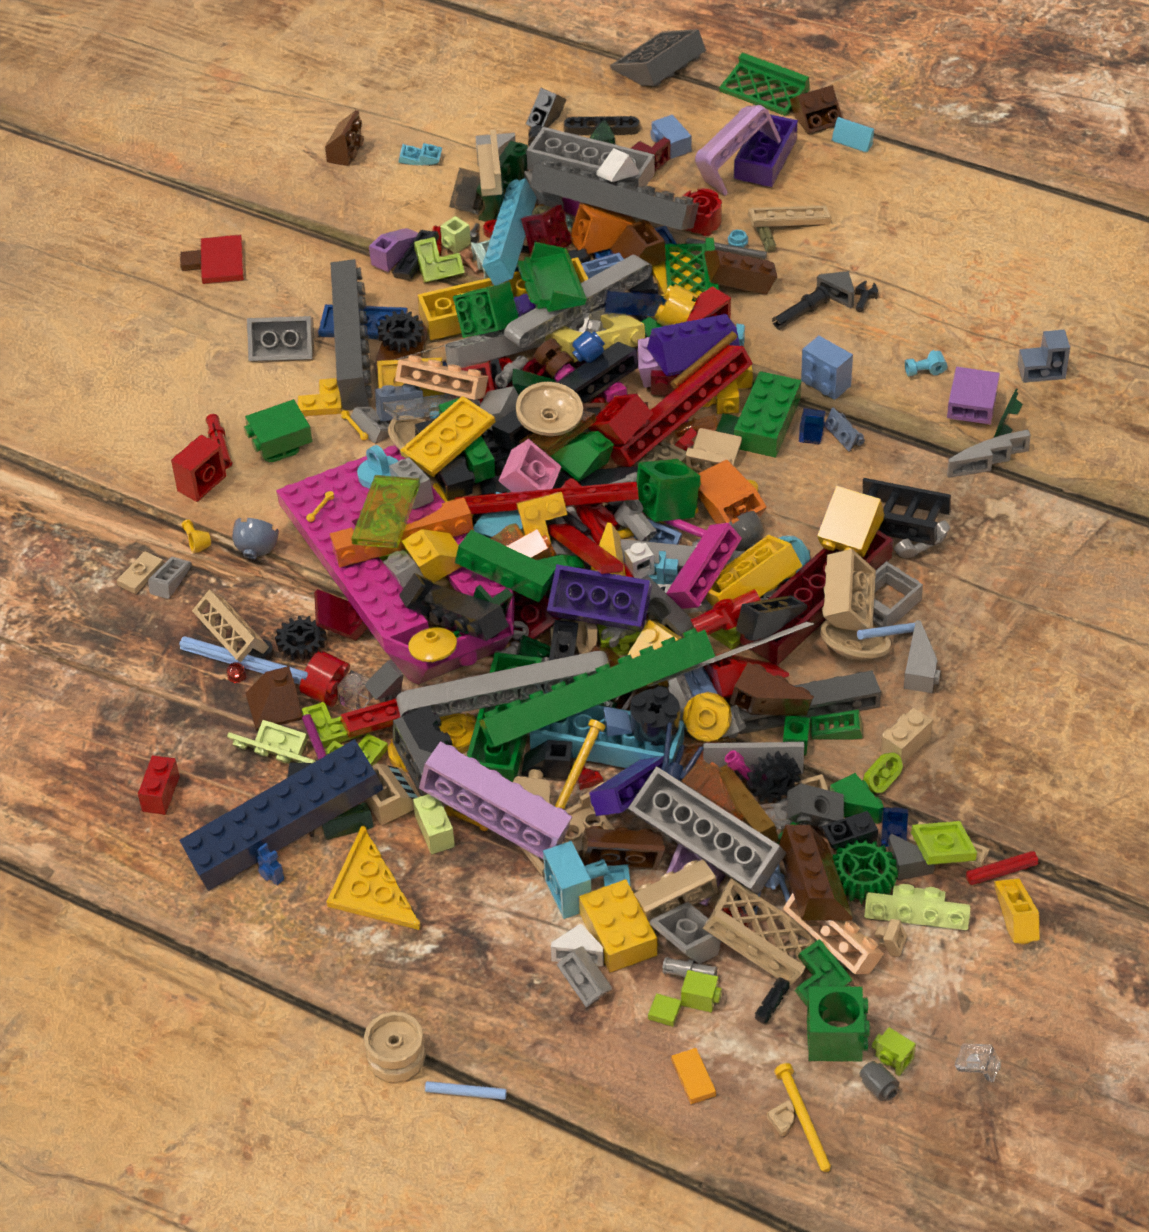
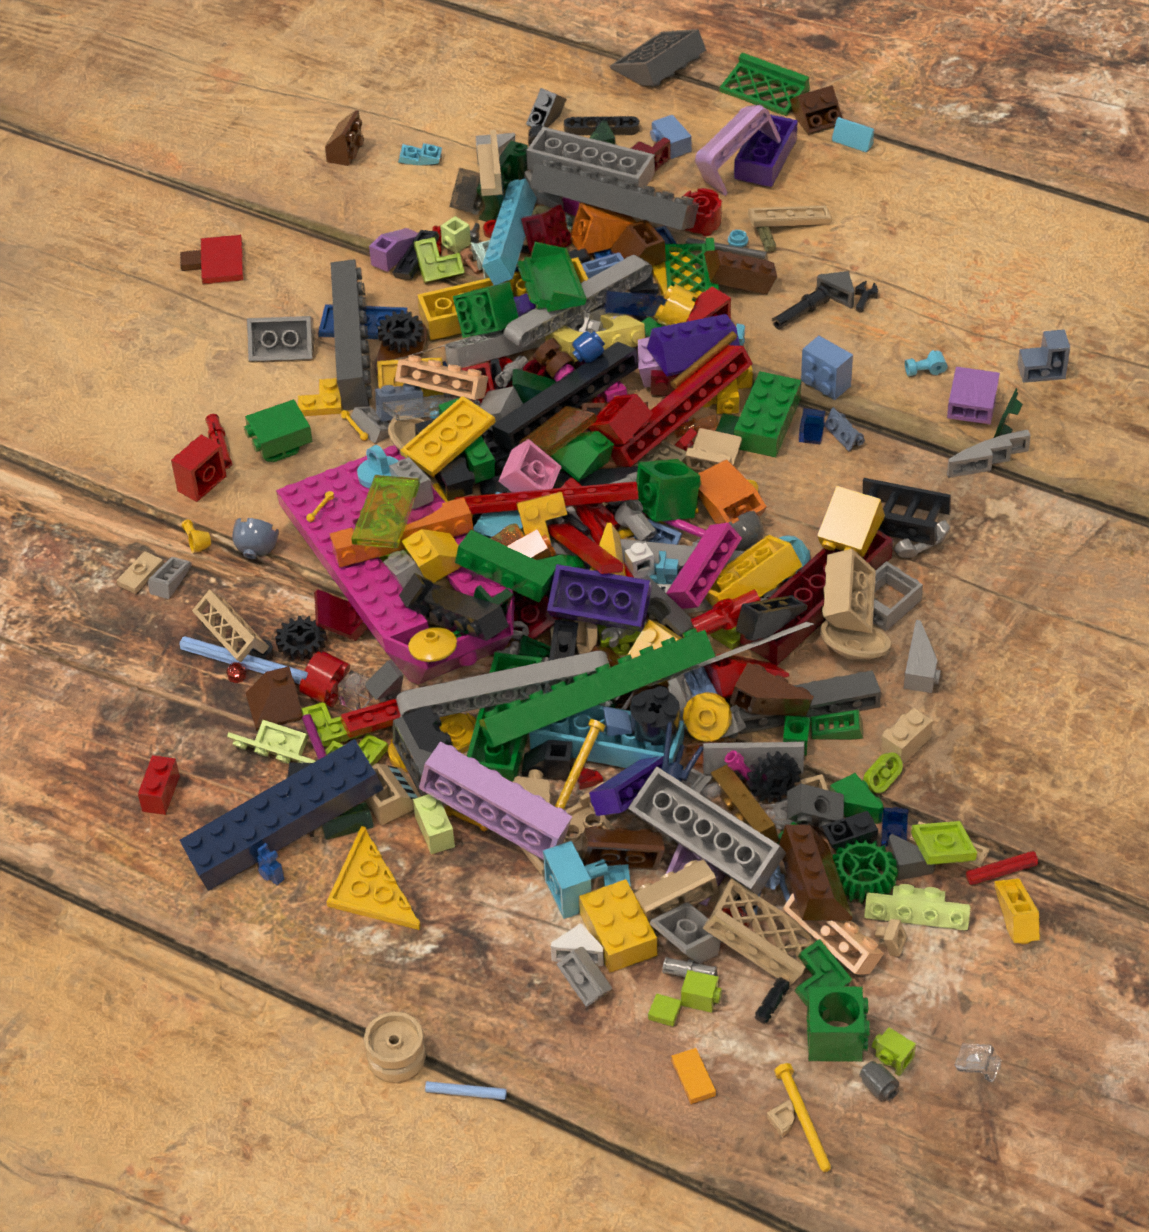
(549, 408): tan dish -> none
(617, 166): white slope -> none
(709, 783): clear orange slope -> none
(885, 631): light blue bar -> none

